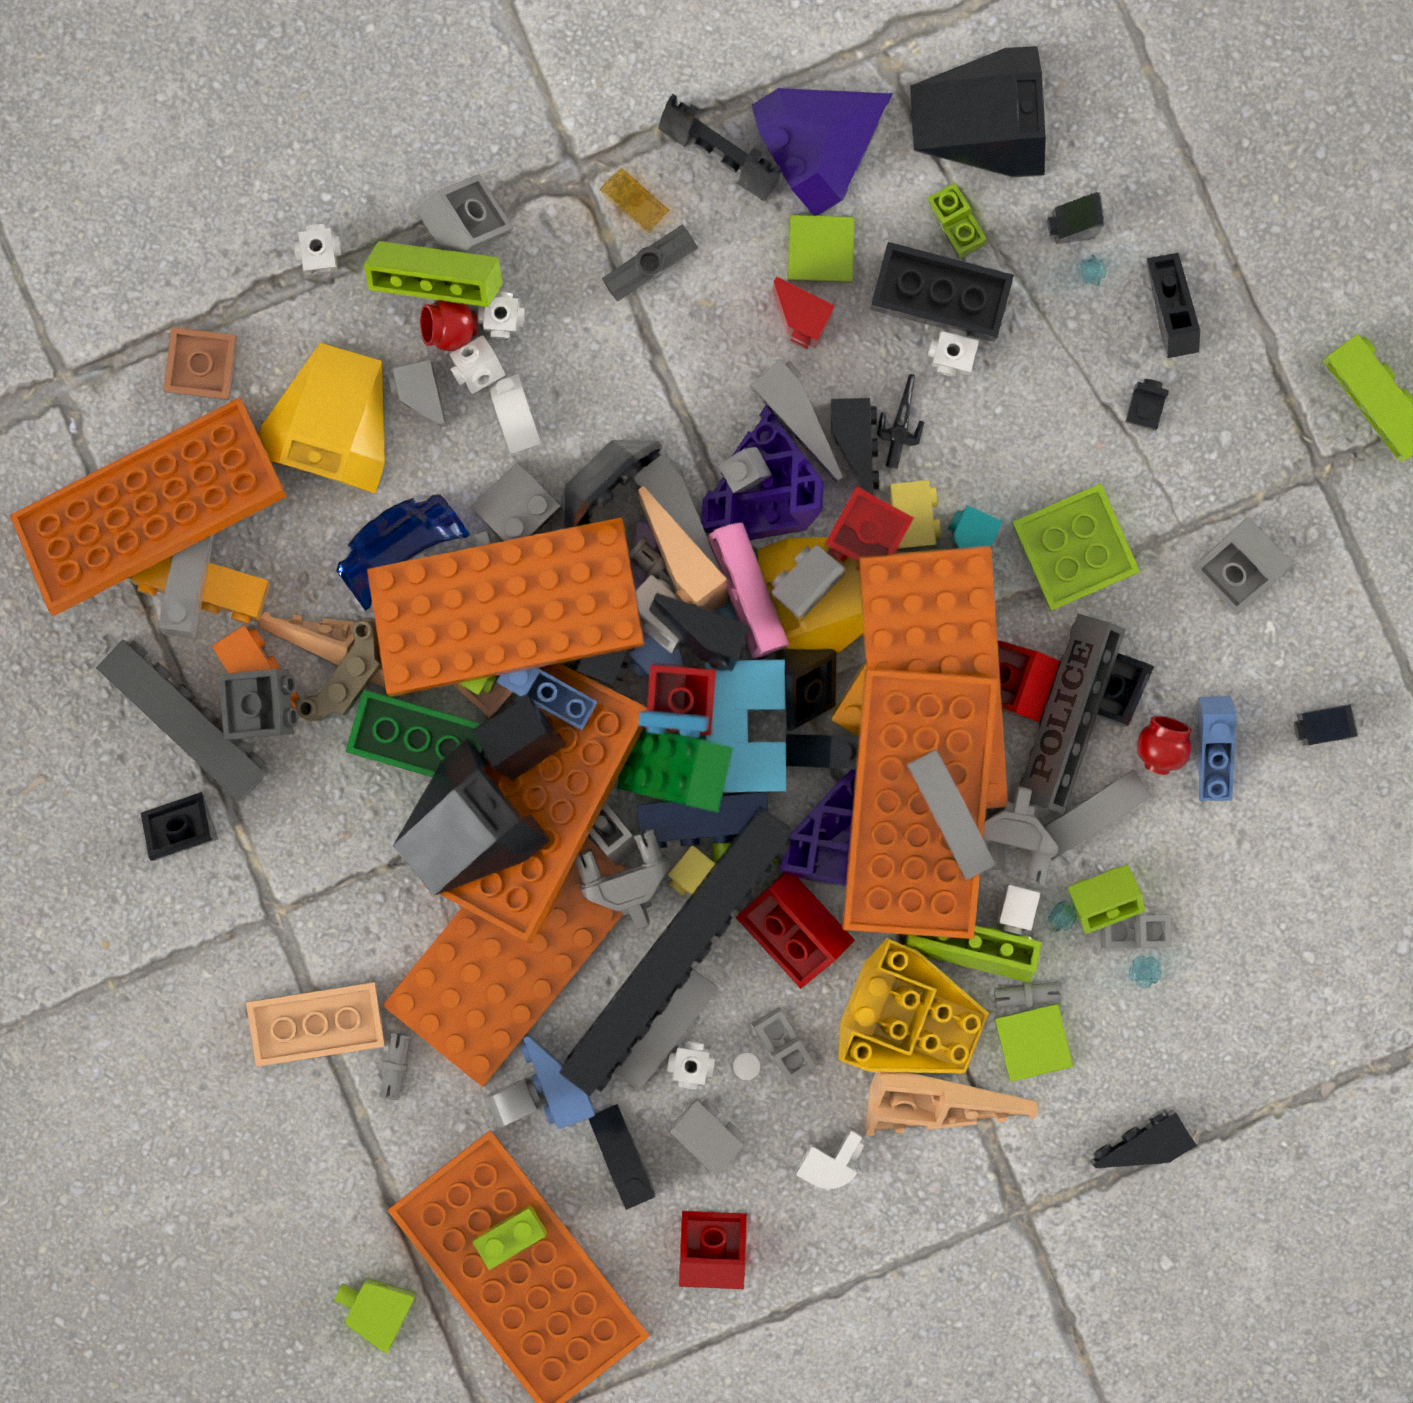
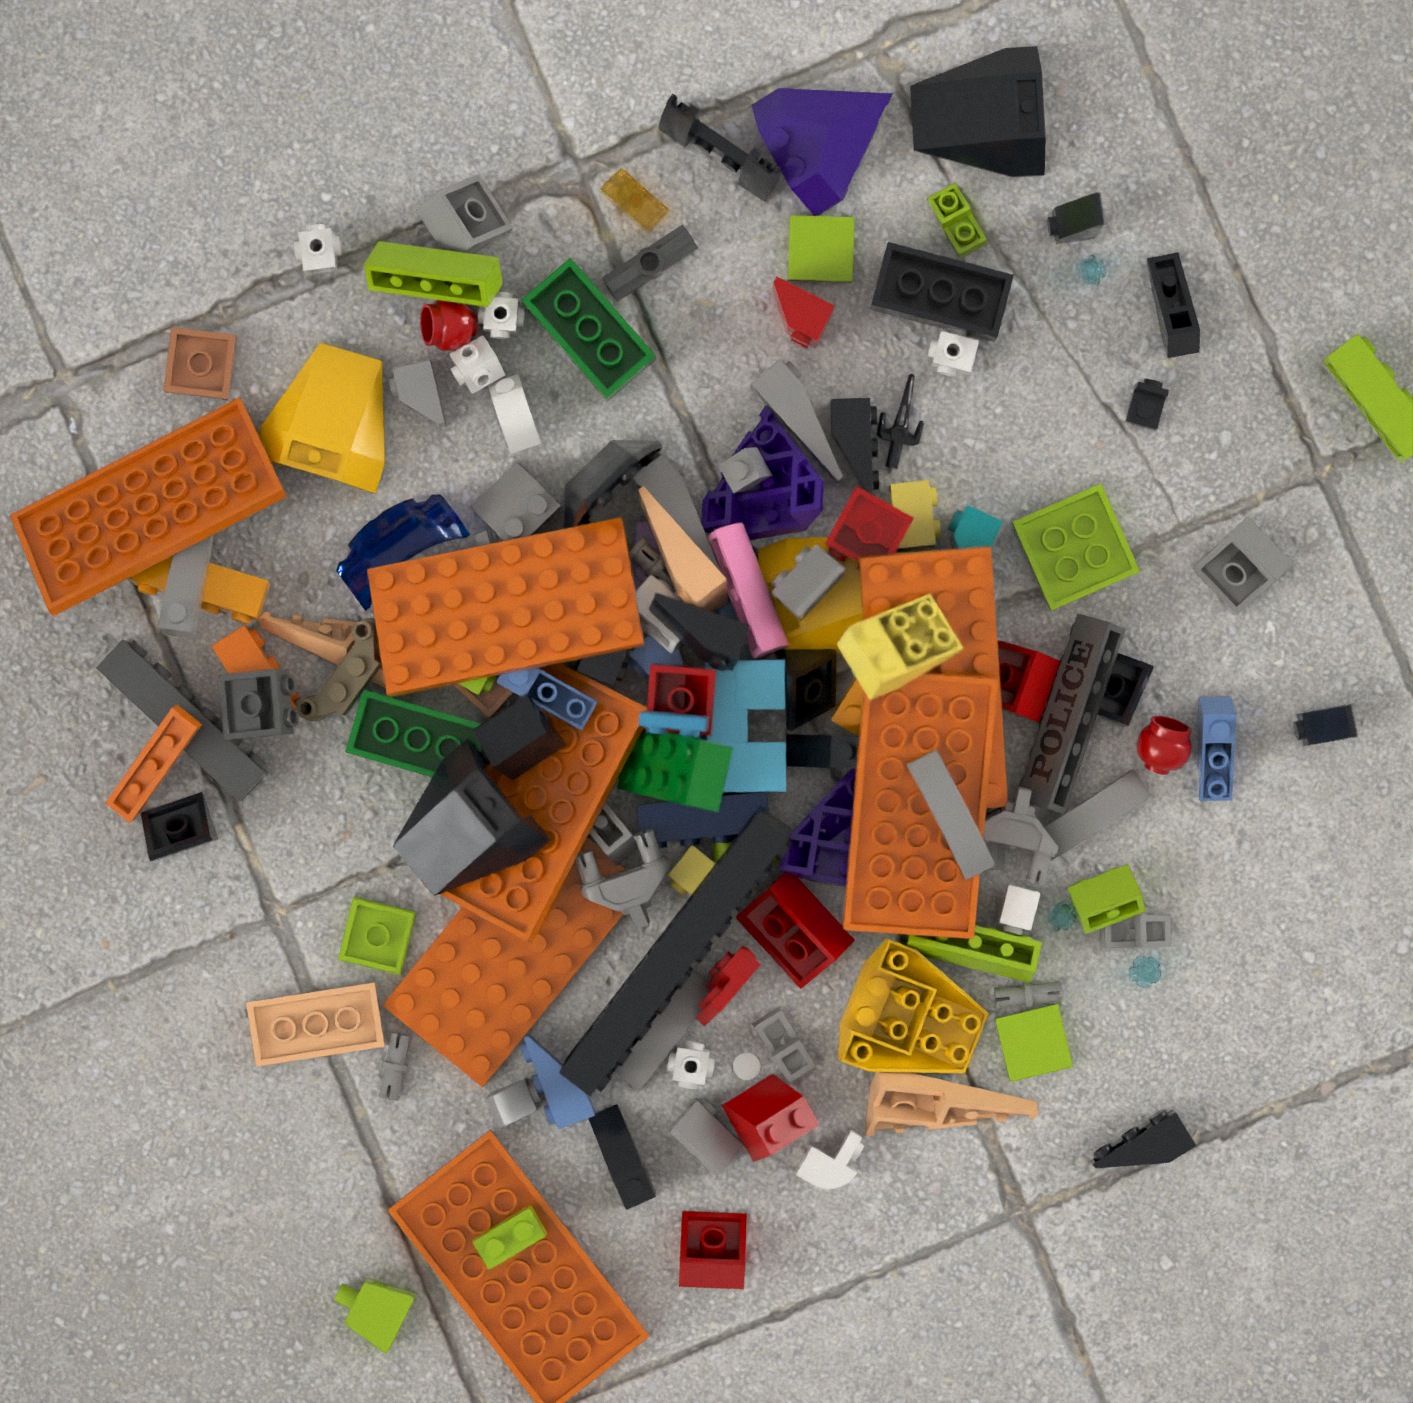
(153, 763): none -> orange plate
(377, 935): none -> lime tile
(588, 329): none -> green brick
(727, 979): none -> red plate
(769, 1117): none -> red slope
(898, 645): none -> light yellow slope

